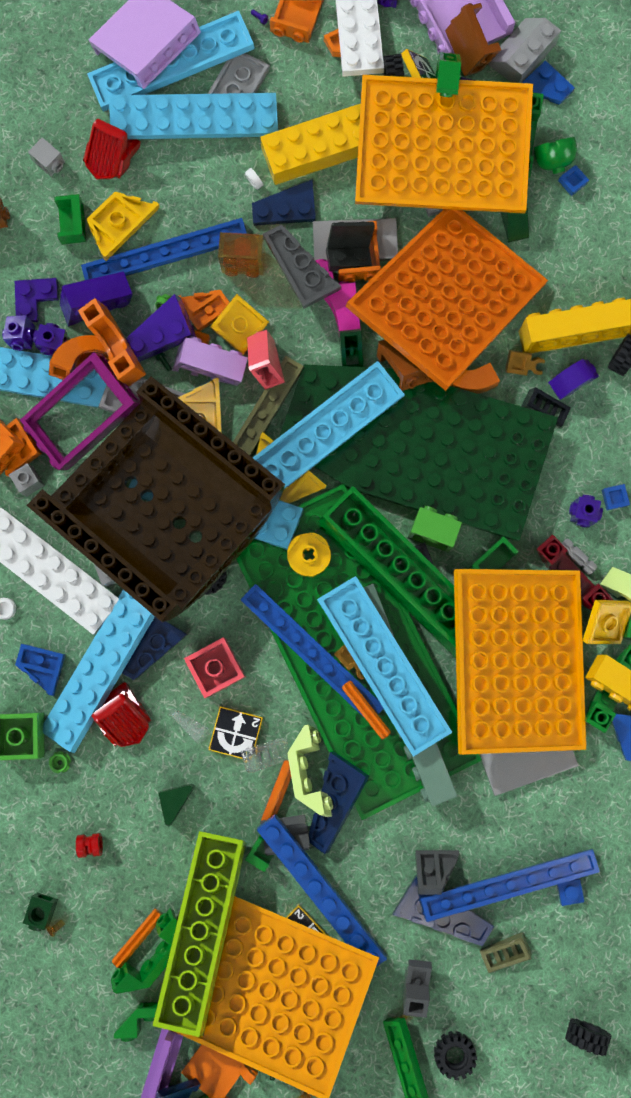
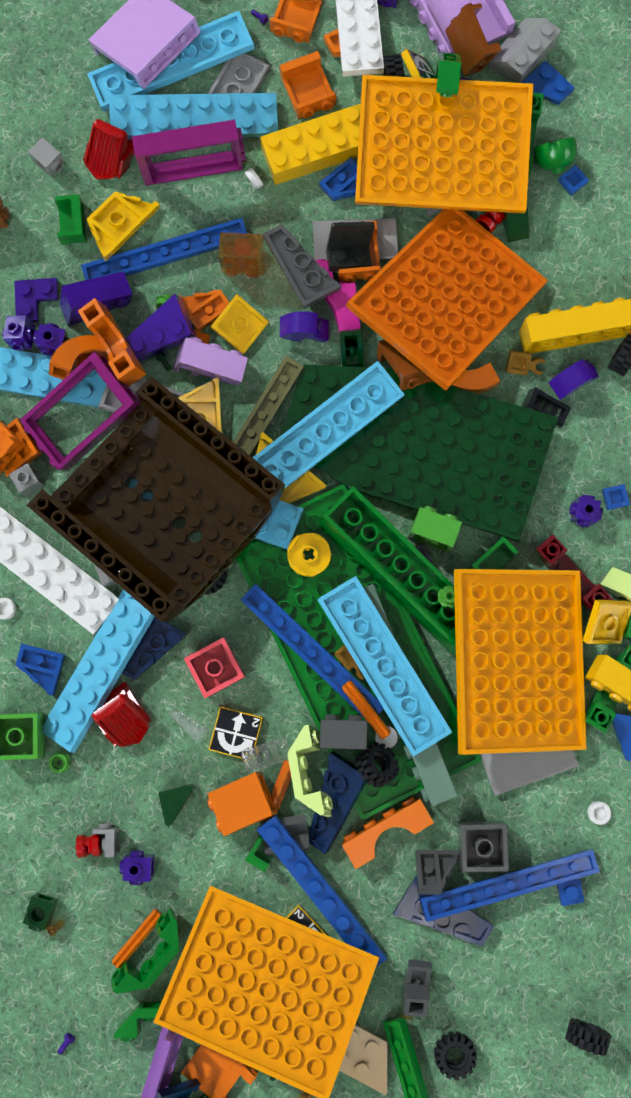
(68, 1038): none -> dark purple piece
(110, 842): none -> light grey bracket
(145, 866): none -> dark purple brick
(188, 139): none -> magenta door
(200, 935): lime brick -> none
(241, 803): none -> orange panel
(264, 359): coral slope -> none
(287, 206): dark blue wing -> none
(304, 325): none -> dark purple brick
(307, 85): none -> orange panel
(341, 181): none -> blue wing
(343, 733): none -> dark grey brick
(366, 1059): none -> tan wing
(371, 771): none -> black tyre
(390, 740): none -> white tile
(410, 816): none -> orange arch
(442, 596): none -> bright green plate
(483, 846): none -> dark grey brick
(490, 220): none -> red wheel
(503, 945): olive slope -> none
(579, 557): light grey axle -> none
(599, 812): none -> white tile

